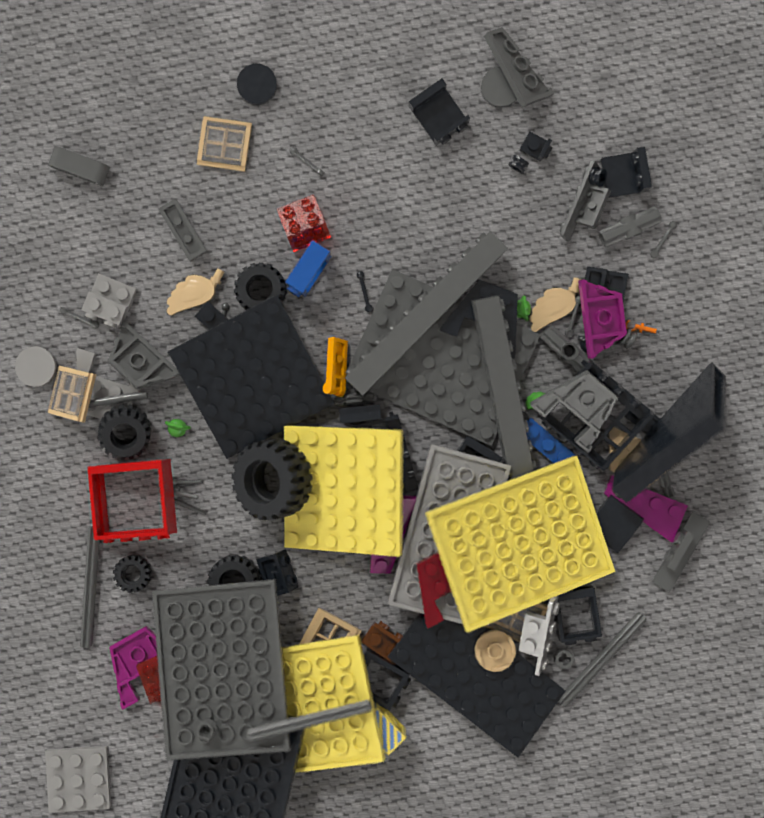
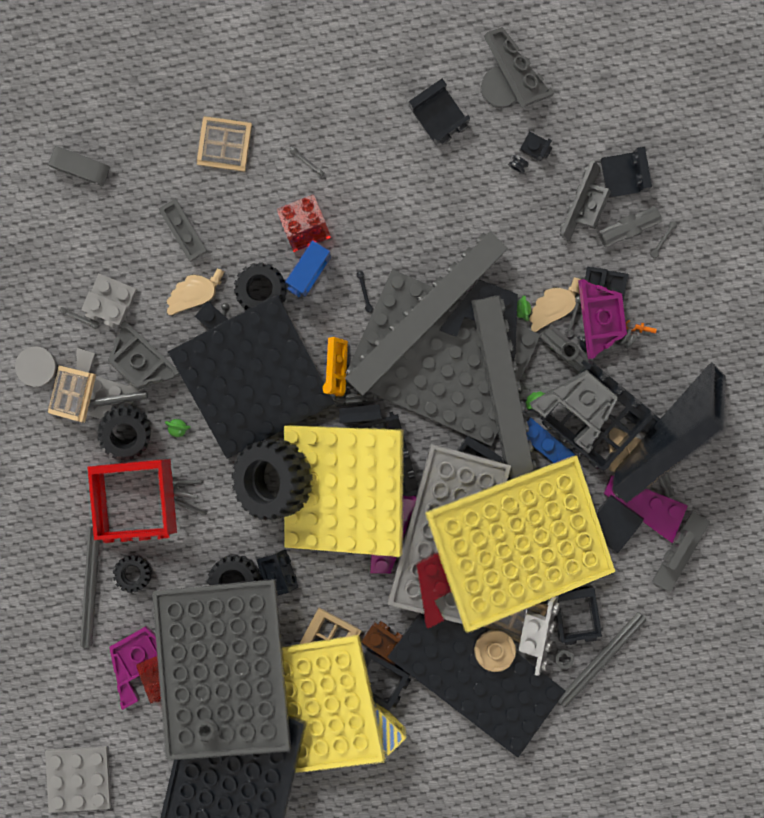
(257, 84): black tile -> none
(309, 720): dark grey axle -> none
(597, 176): black bush -> none

